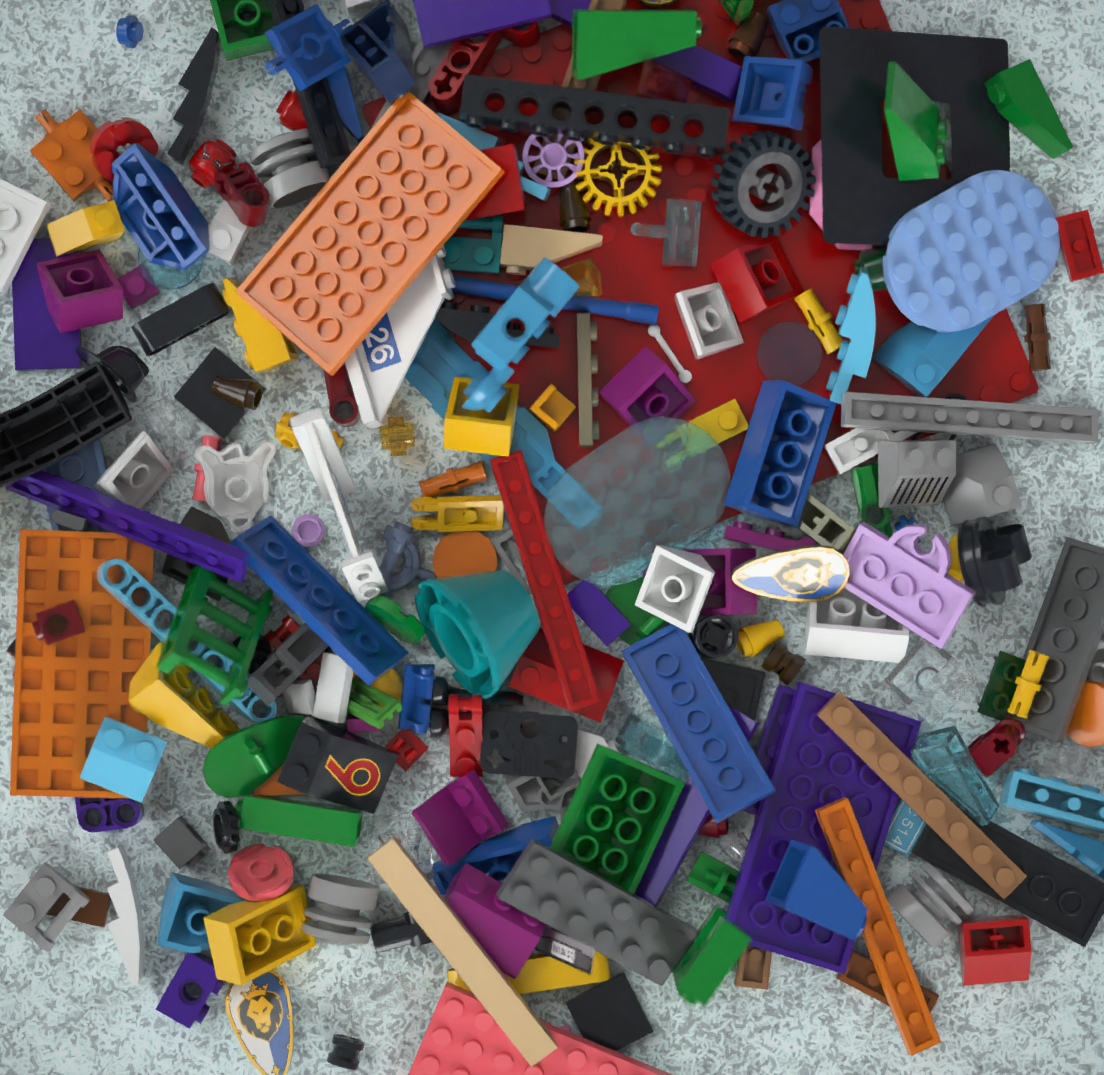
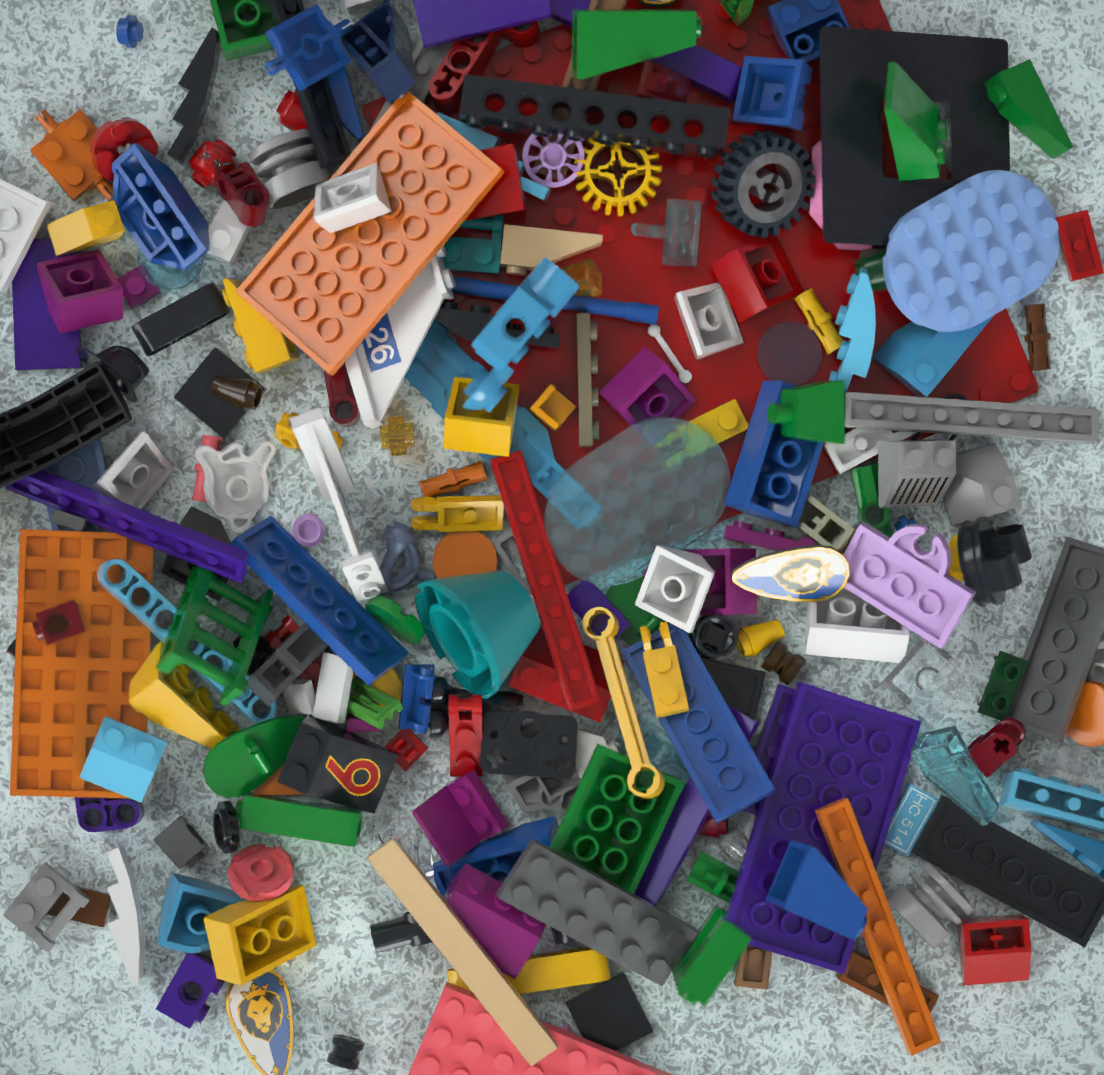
(339, 909): light grey wheel -> none
(351, 199): none -> white slope
(566, 950): sticker -> none
(573, 210): dark brown cone -> none
(623, 702): none -> yellow piece
(664, 674): none -> yellow hinge
(748, 37): copper cone -> none
(811, 412): none -> green torso
(921, 794): medium nougat plate -> none
(1028, 684): yellow pin -> none

